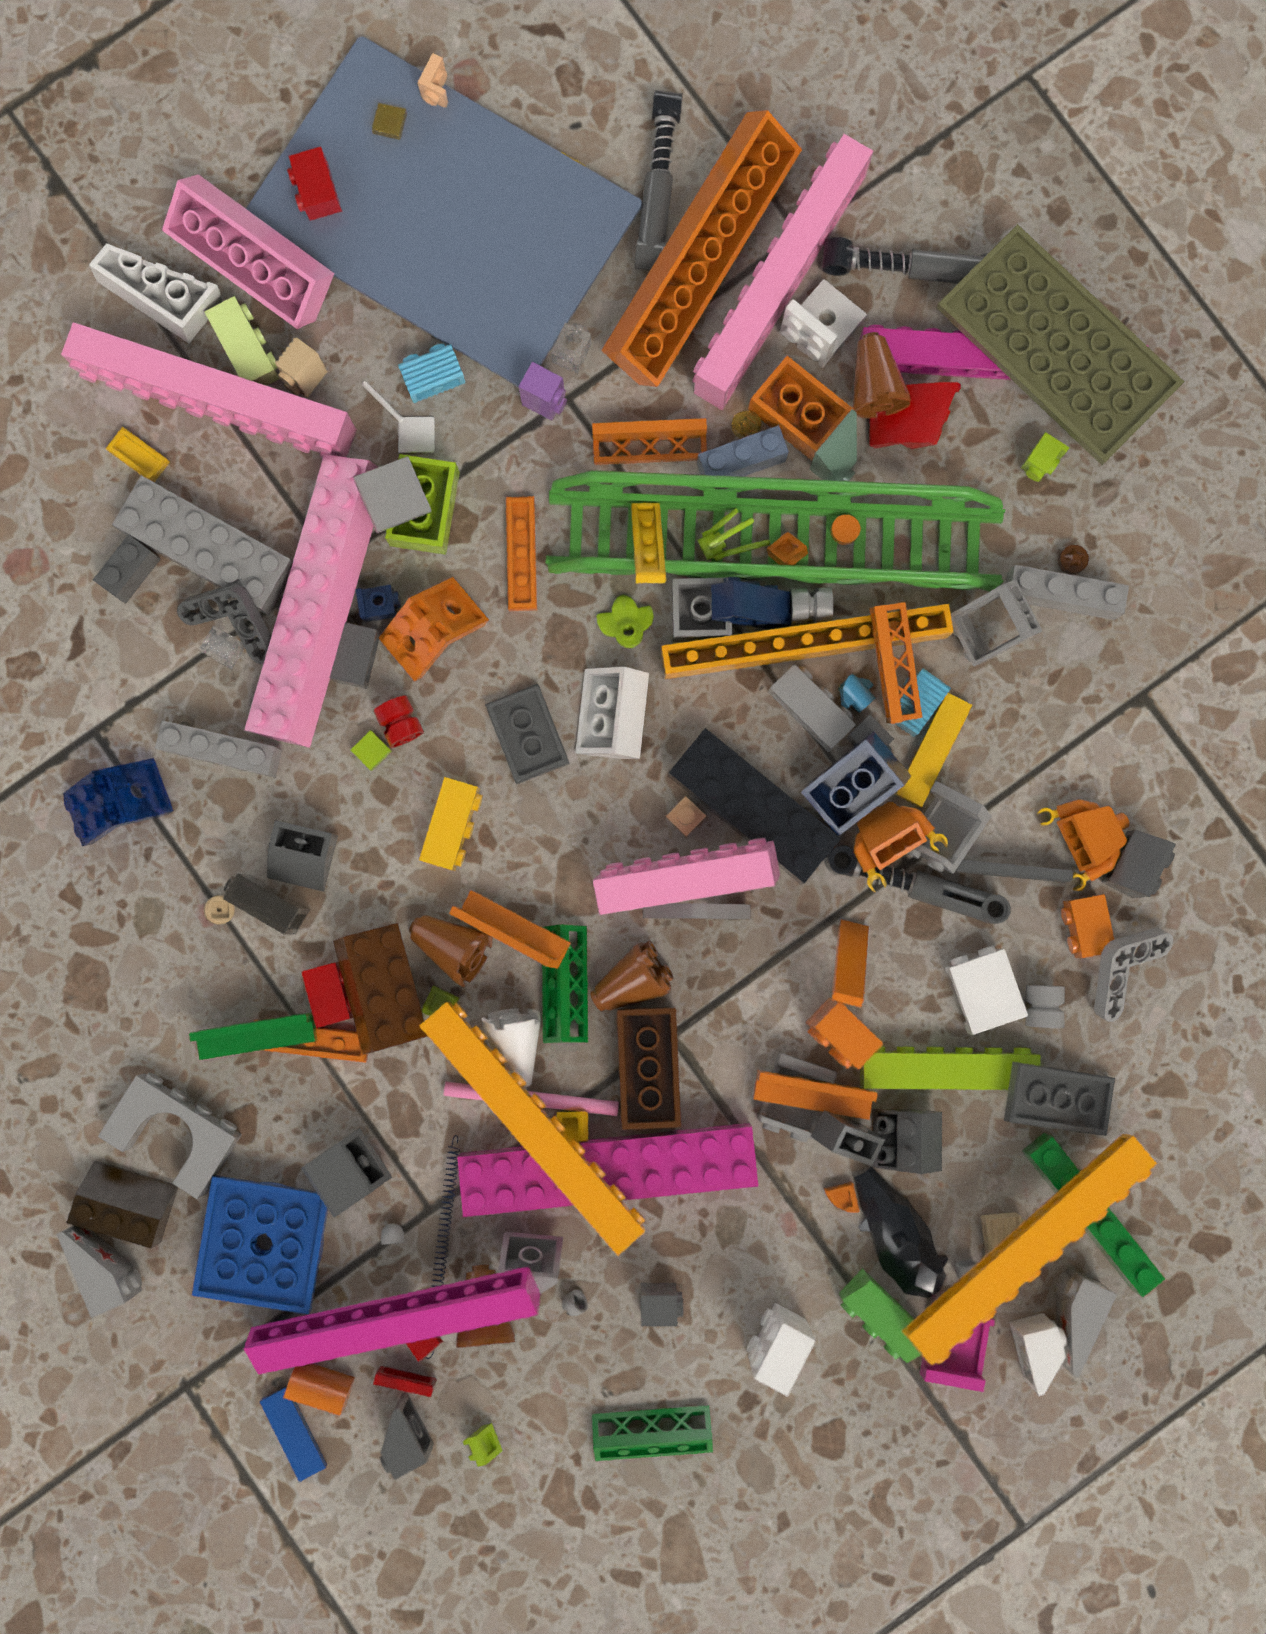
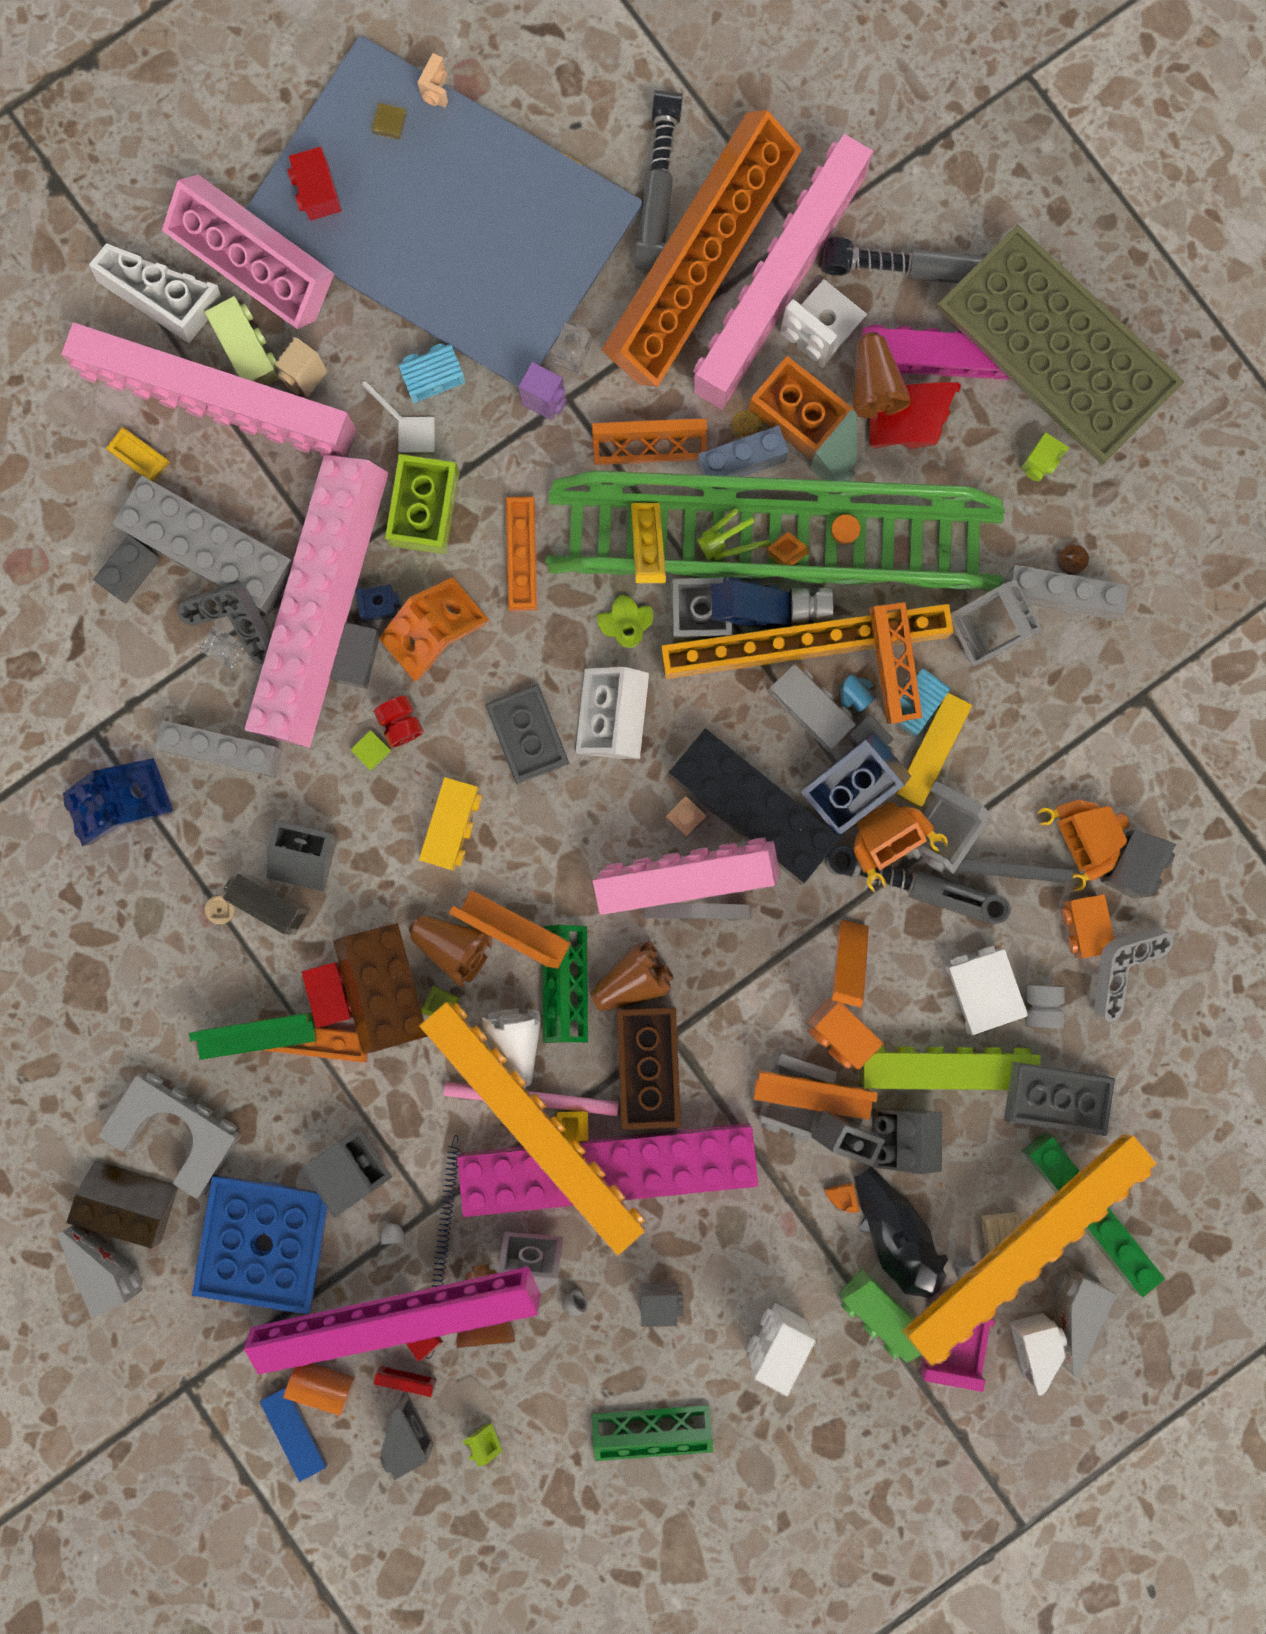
(392, 494): light grey tile -> none

